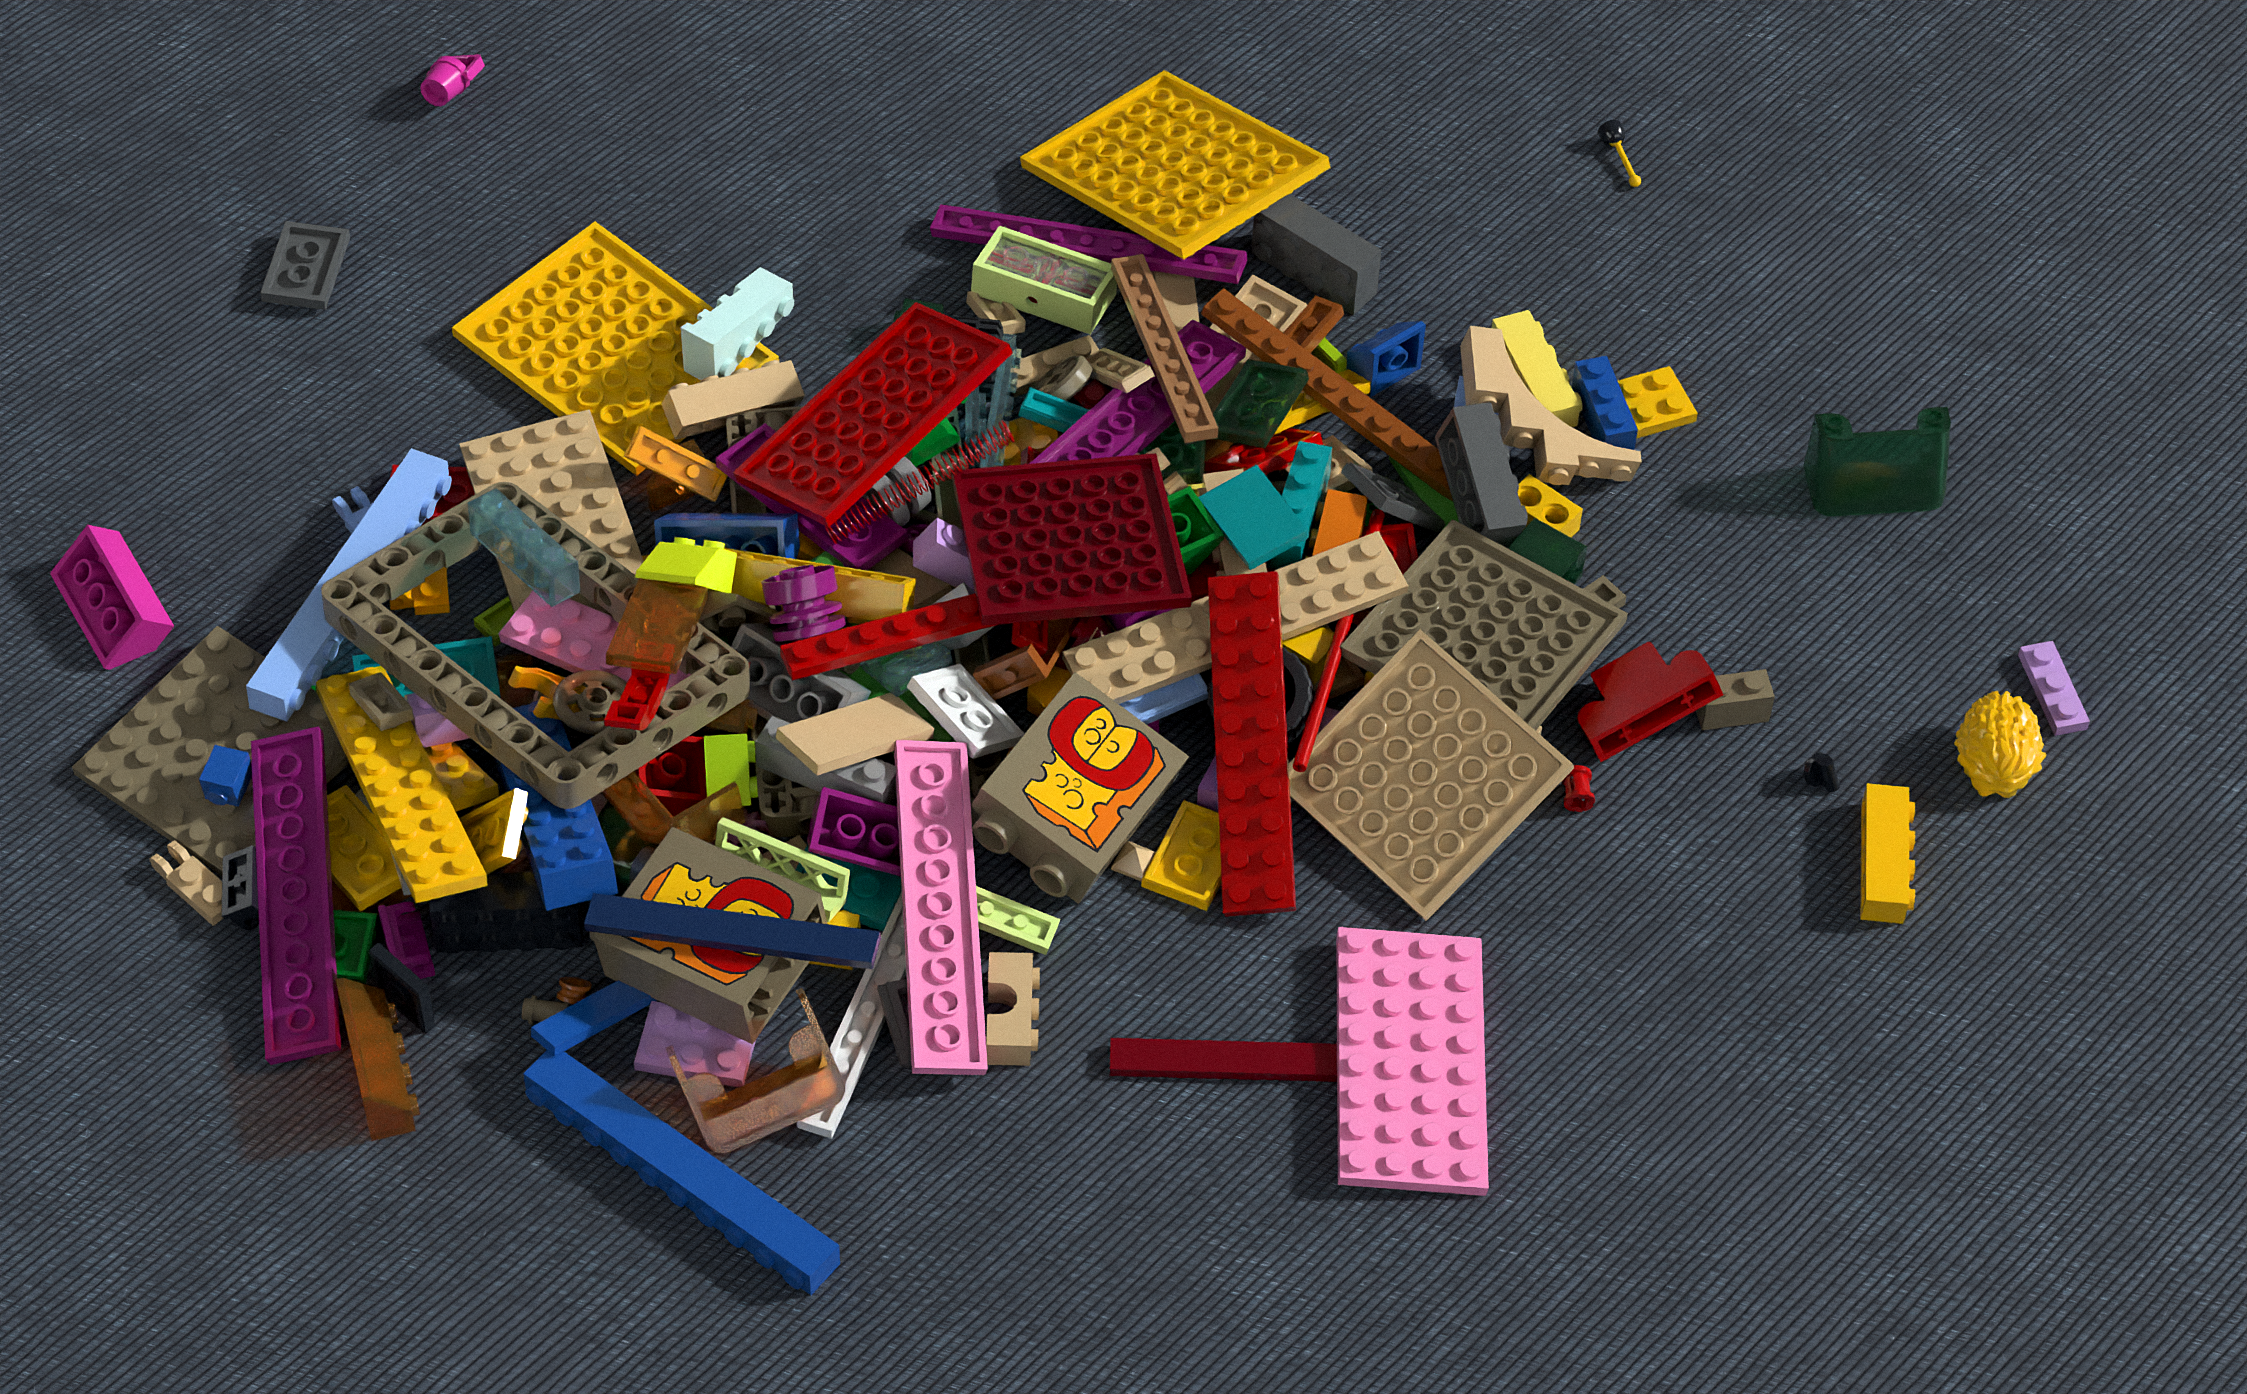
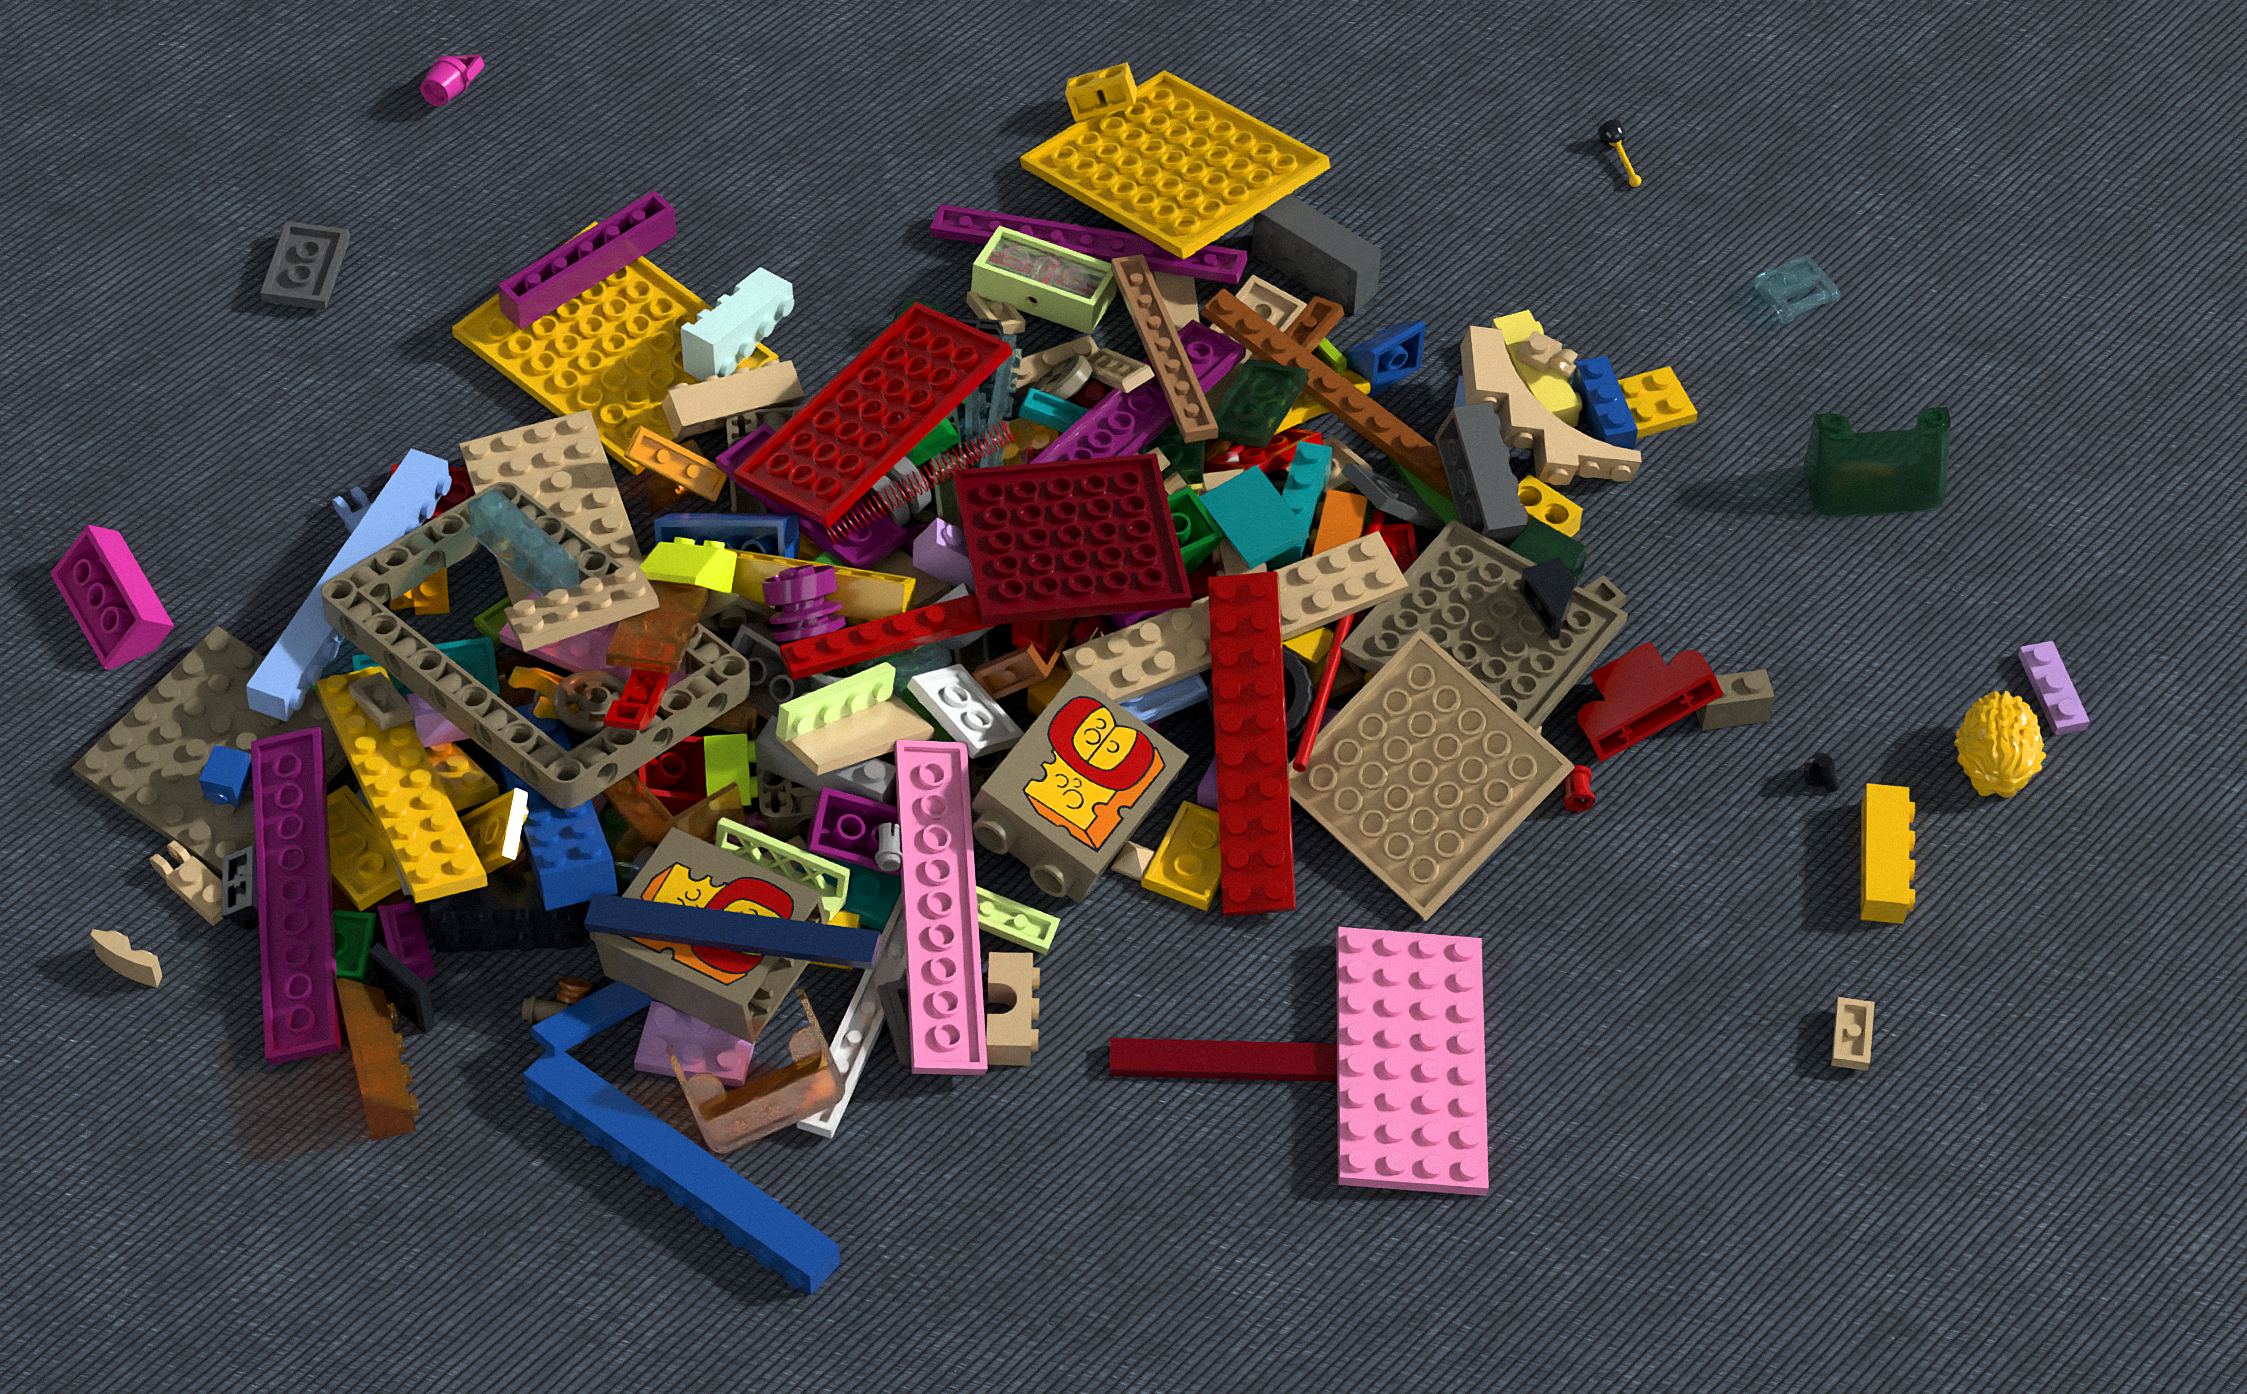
(116, 953): none -> tan slope
(581, 608): none -> tan plate
(587, 259): none -> magenta brick
(835, 701): none -> yellowish green plate
(889, 854): none -> light grey pin
(1101, 91): none -> yellow brick
(1544, 352): none -> tan plate
(1549, 593): none -> black slope
(1792, 280): none -> clear light blue plate
(1852, 1033): none -> tan plate

